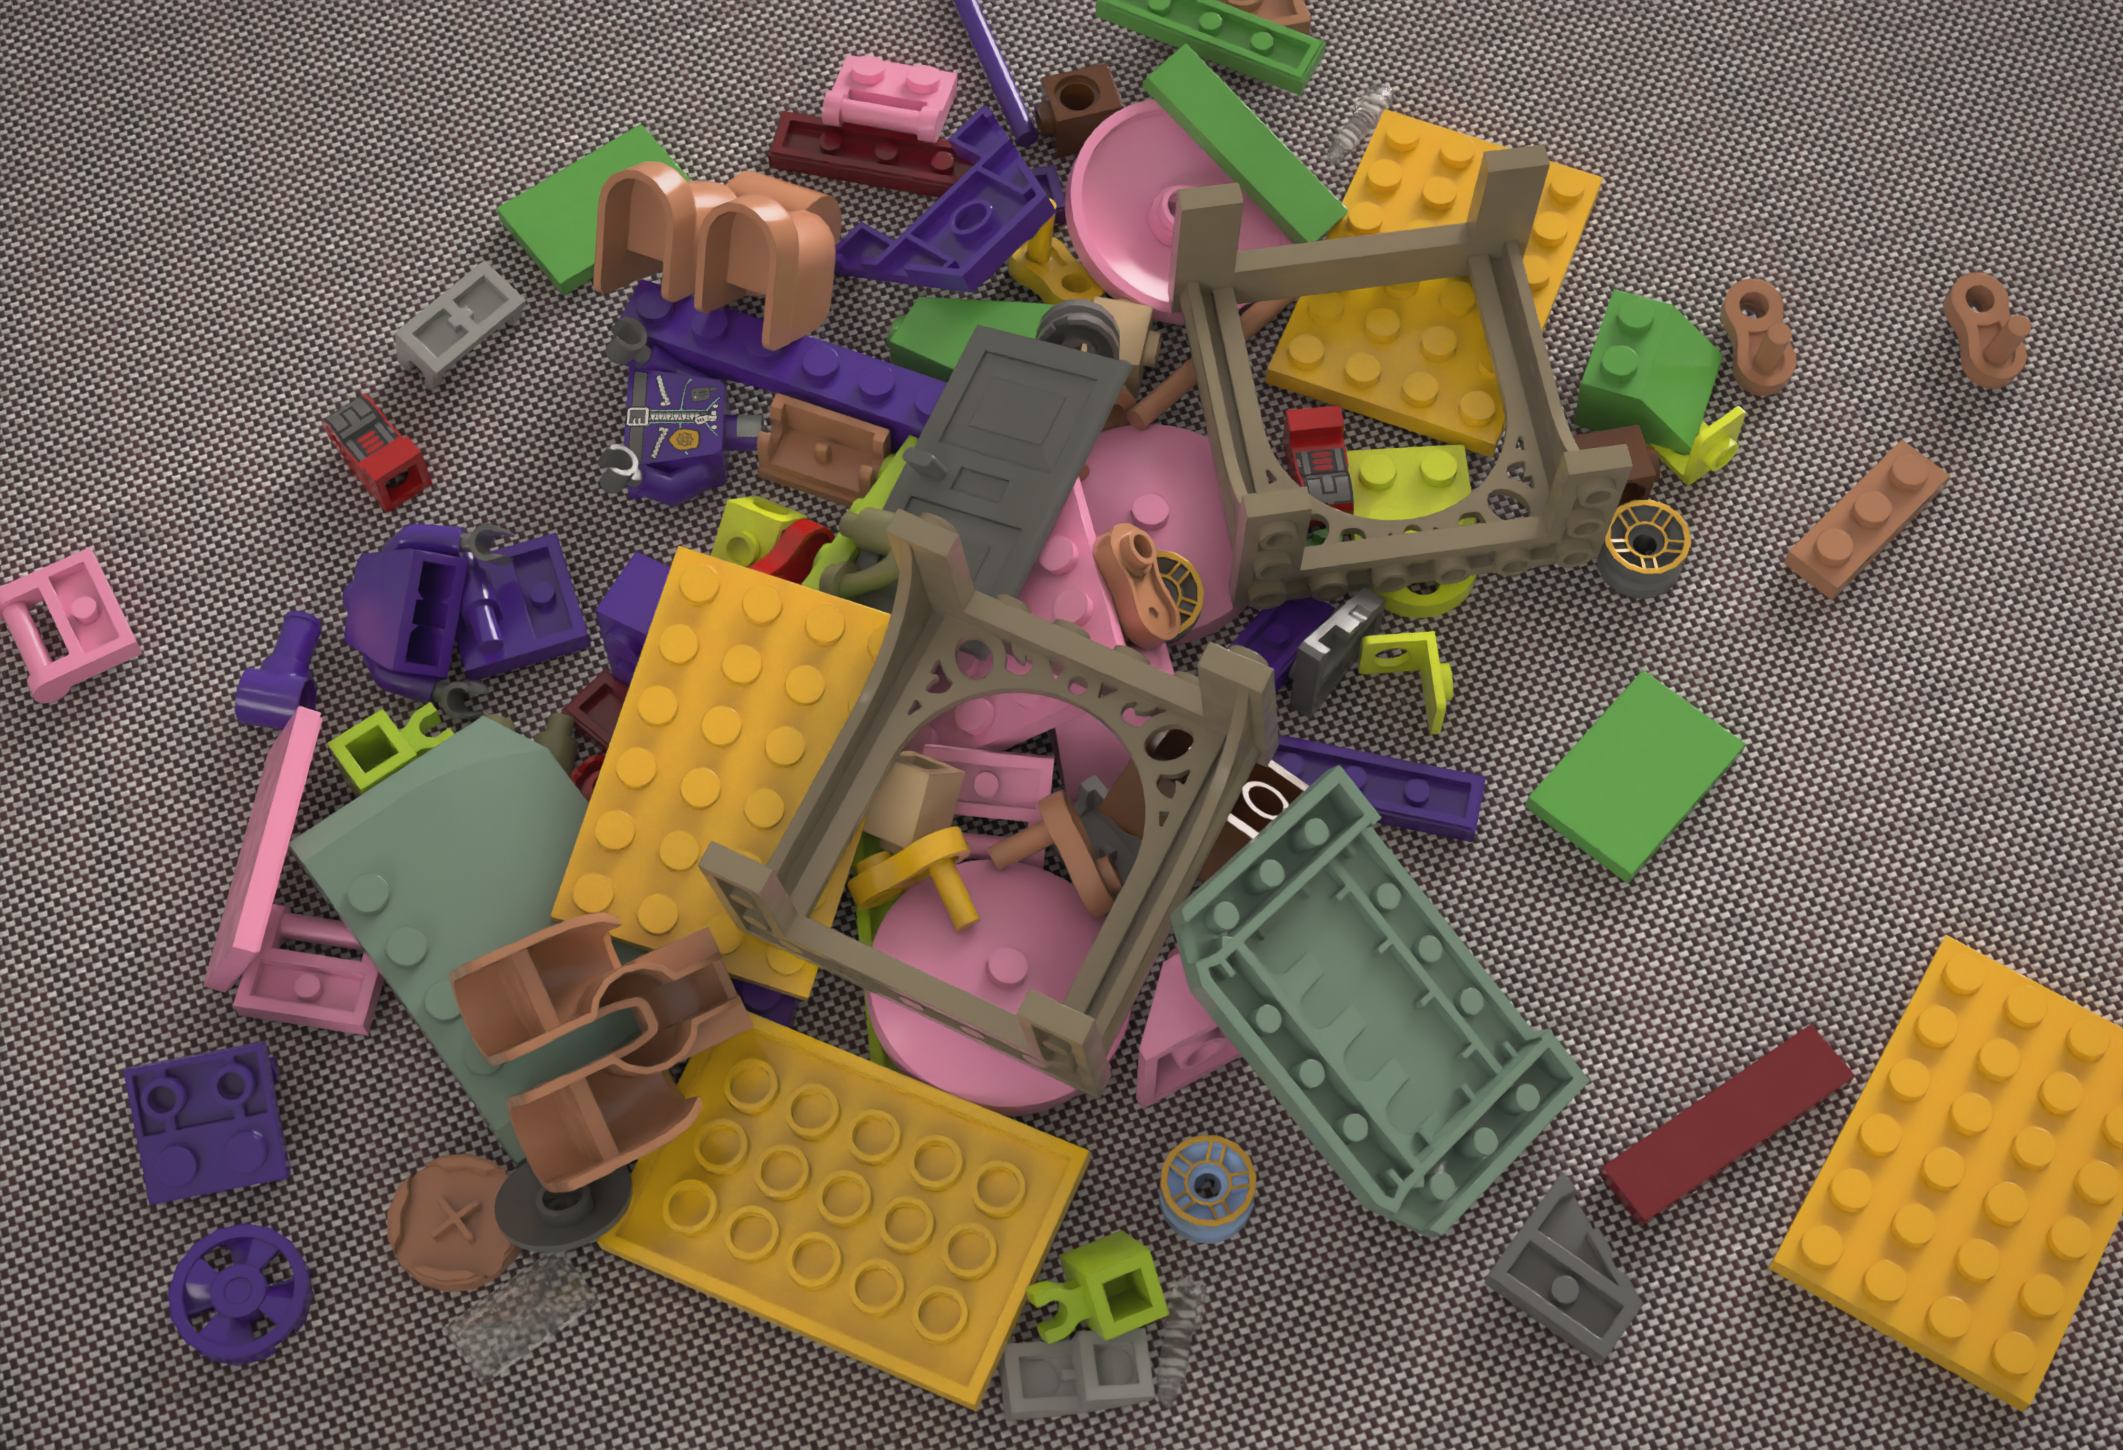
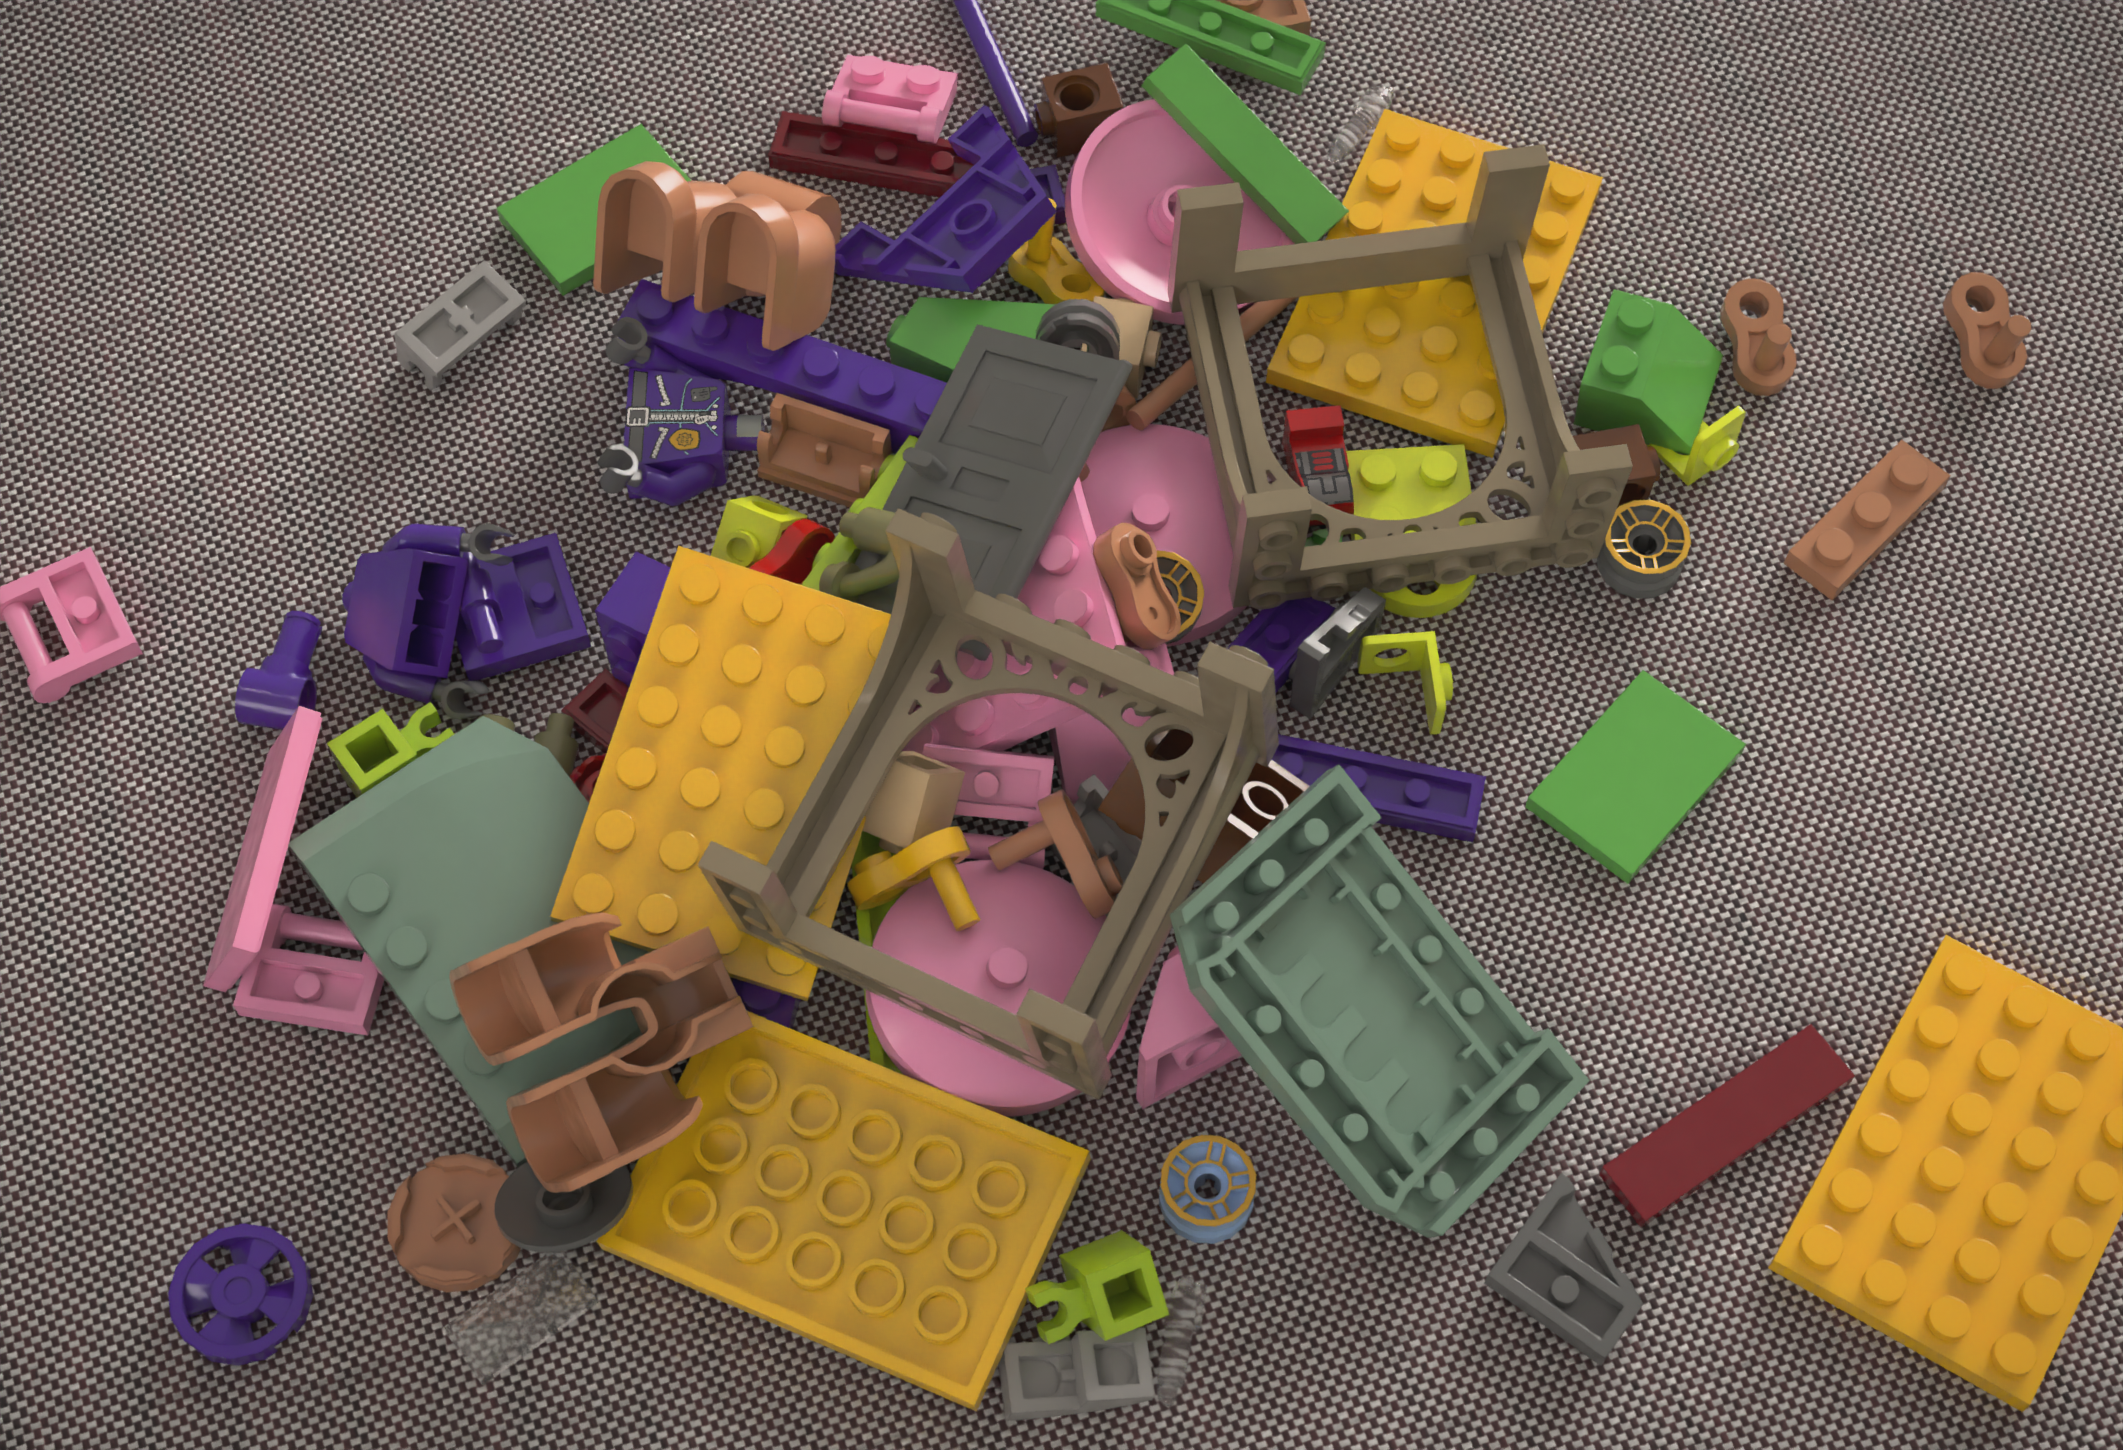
(208, 1122): dark purple plate -> none
(377, 452): red leg -> none

